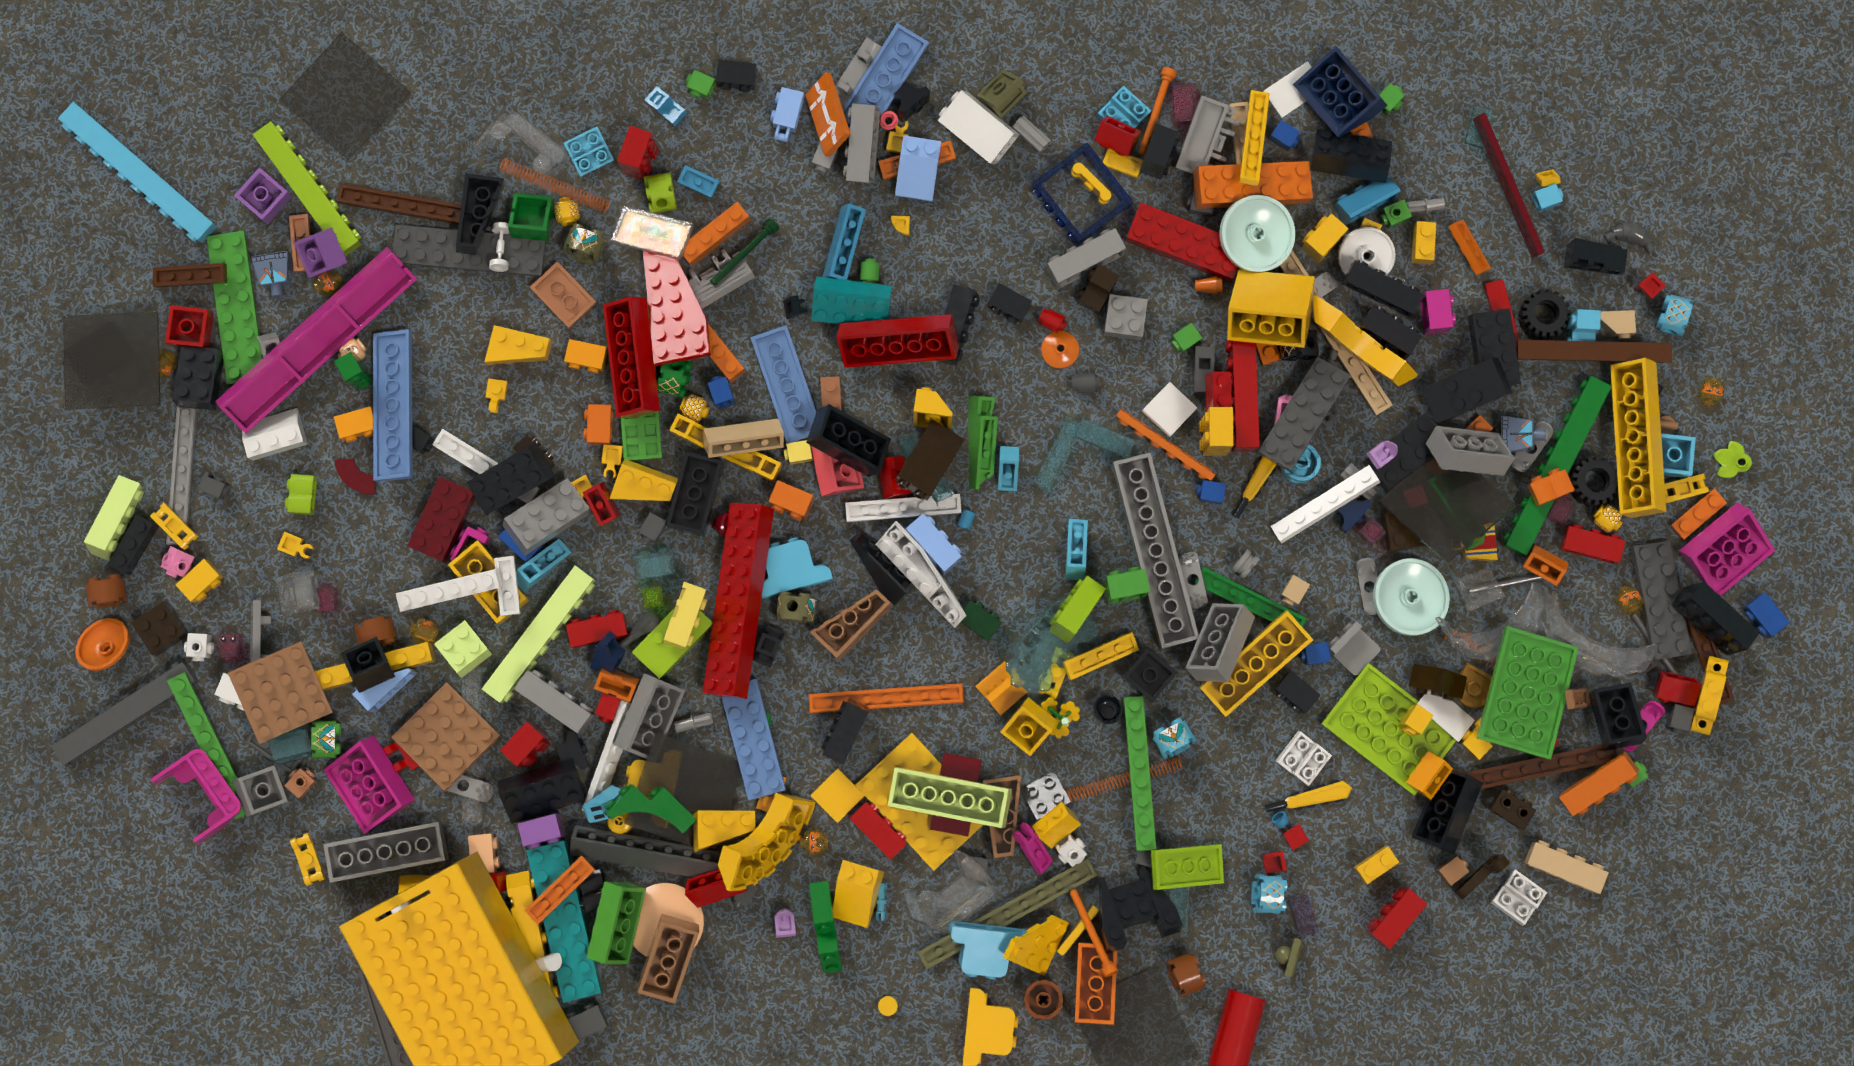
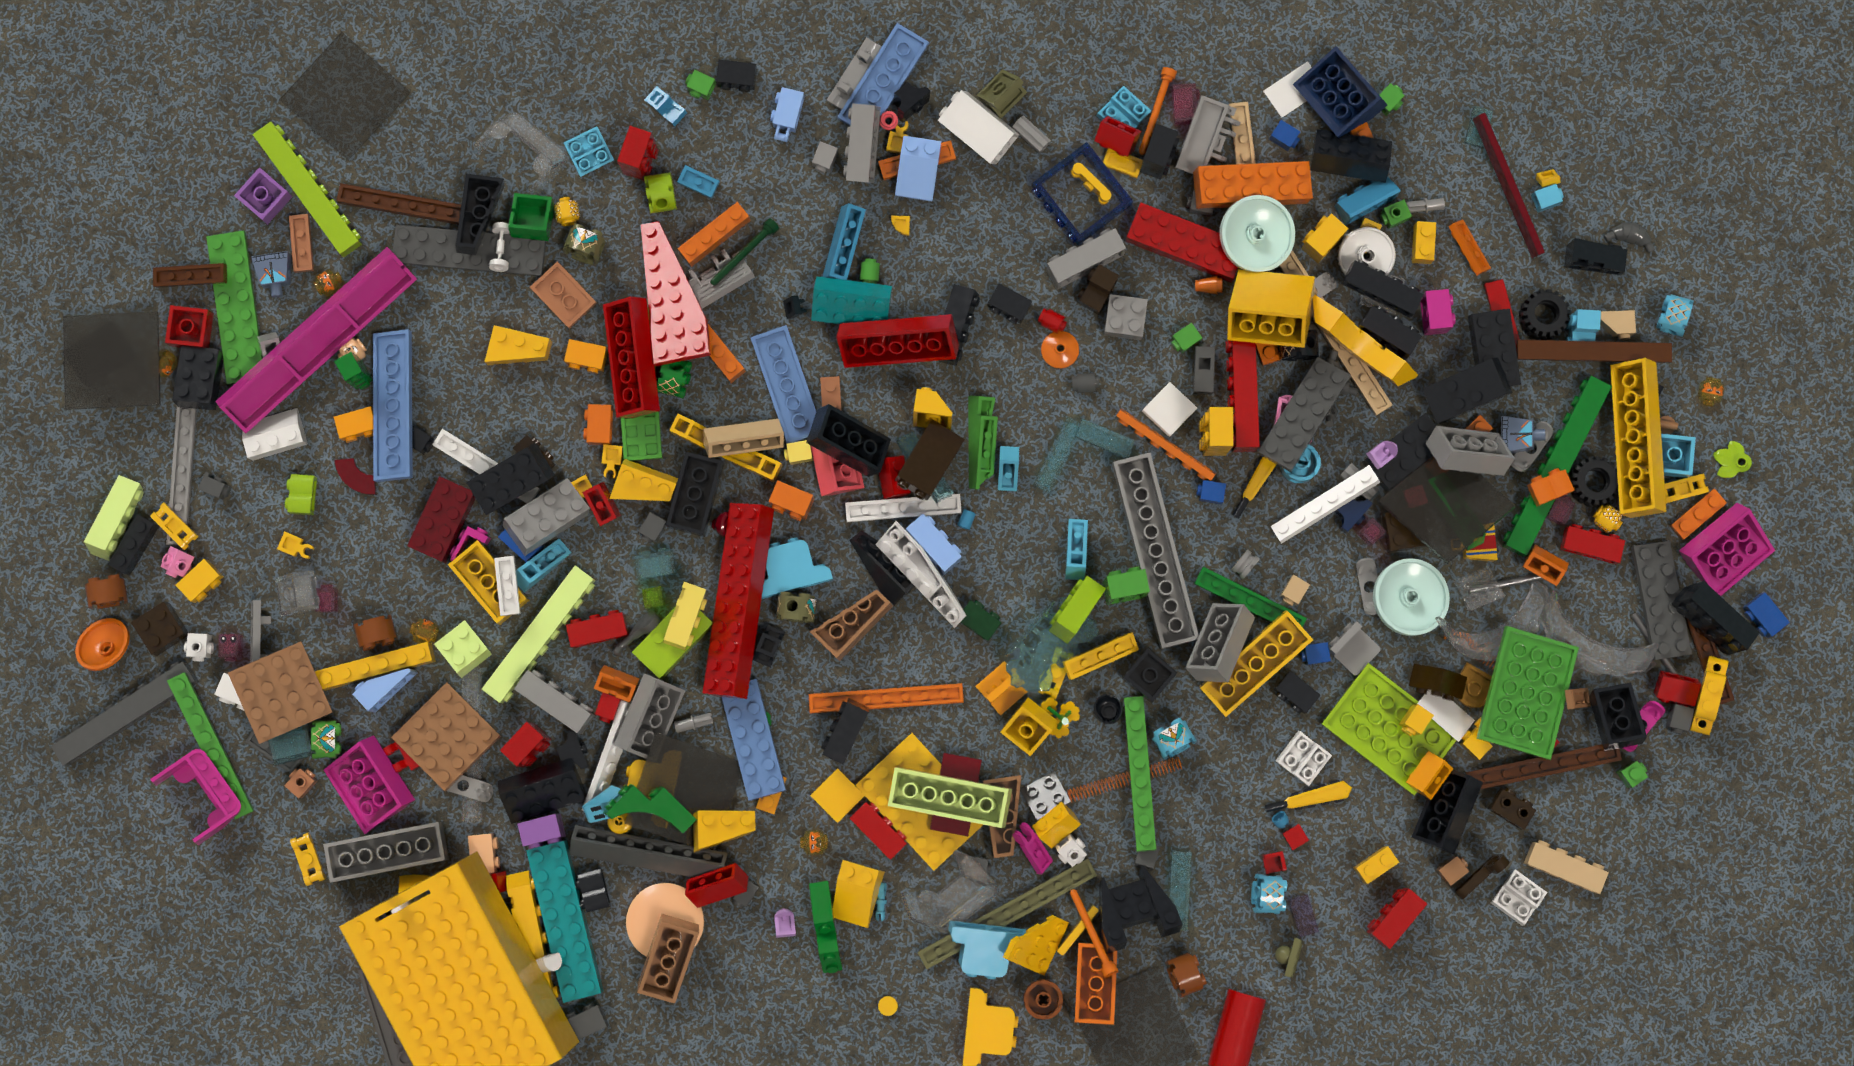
(137, 172): medium azure brick -> none
(260, 791): light grey brick -> none
(320, 252): medium lavender brick -> none
(367, 665): black brick -> none
(449, 590): white plate -> none
(496, 391): yellow plate -> none
(506, 163): orange piece -> none
(560, 890): orange plate -> none
(607, 654): dark blue brick -> none
(616, 923): bright green brick -> none
(652, 233): clear tile -> none
(694, 407): yellow head -> none
(721, 392): blue brick -> none
(767, 845): yellow brick -> none
(827, 114): orange tile -> none
(1187, 866): lime plate -> none
(1190, 565): light grey piece -> none
(1218, 389): red brick -> none
(1254, 138): yellow plate -> none
(1599, 783): orange brick -> none
(1629, 600): clear yellow head -> none
(1650, 286): red panel -> none

